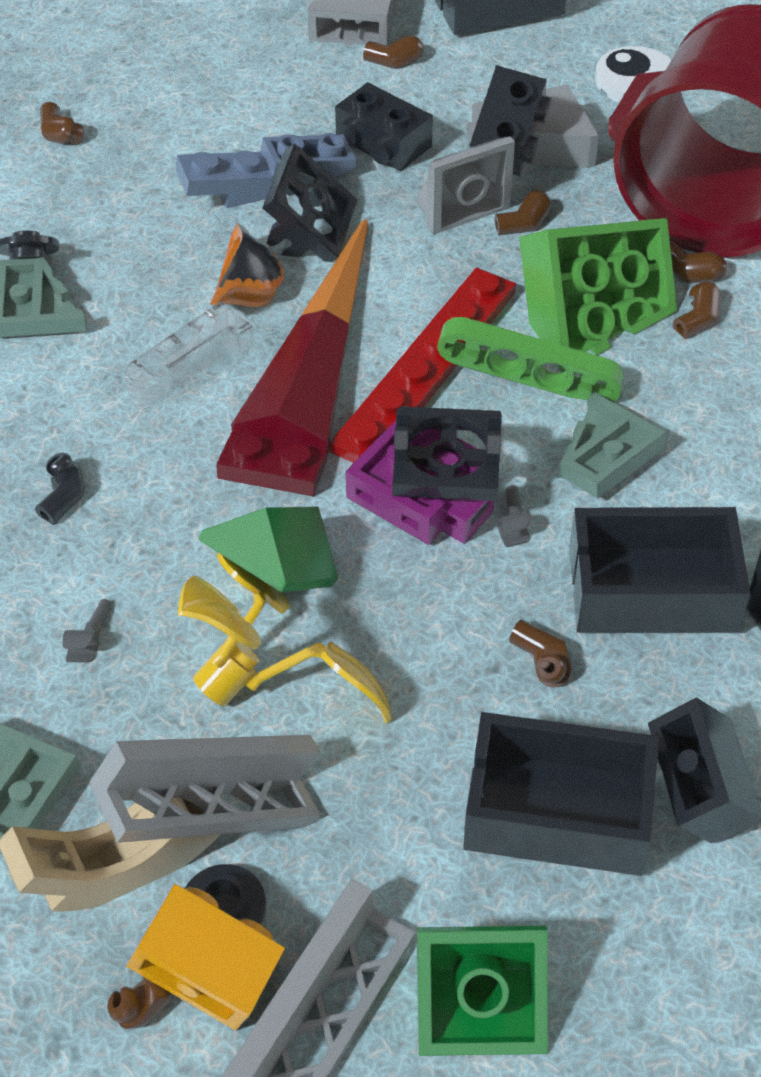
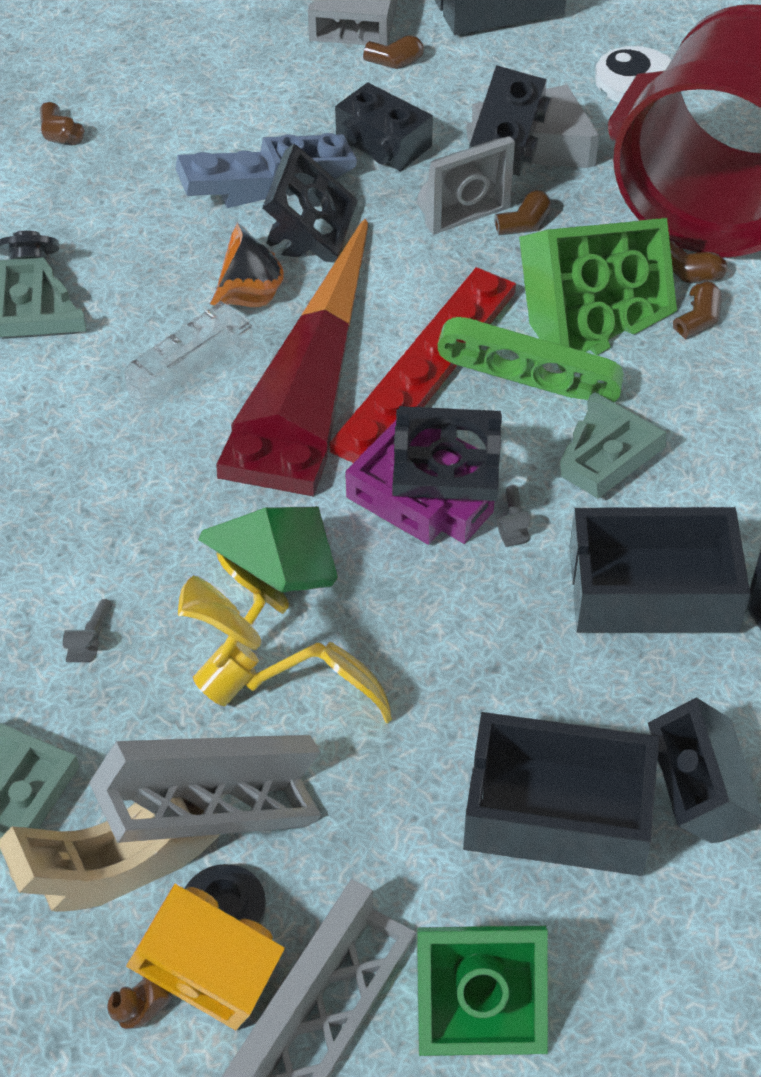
(66, 486): black arm -> none
(548, 651): reddish brown arm -> none

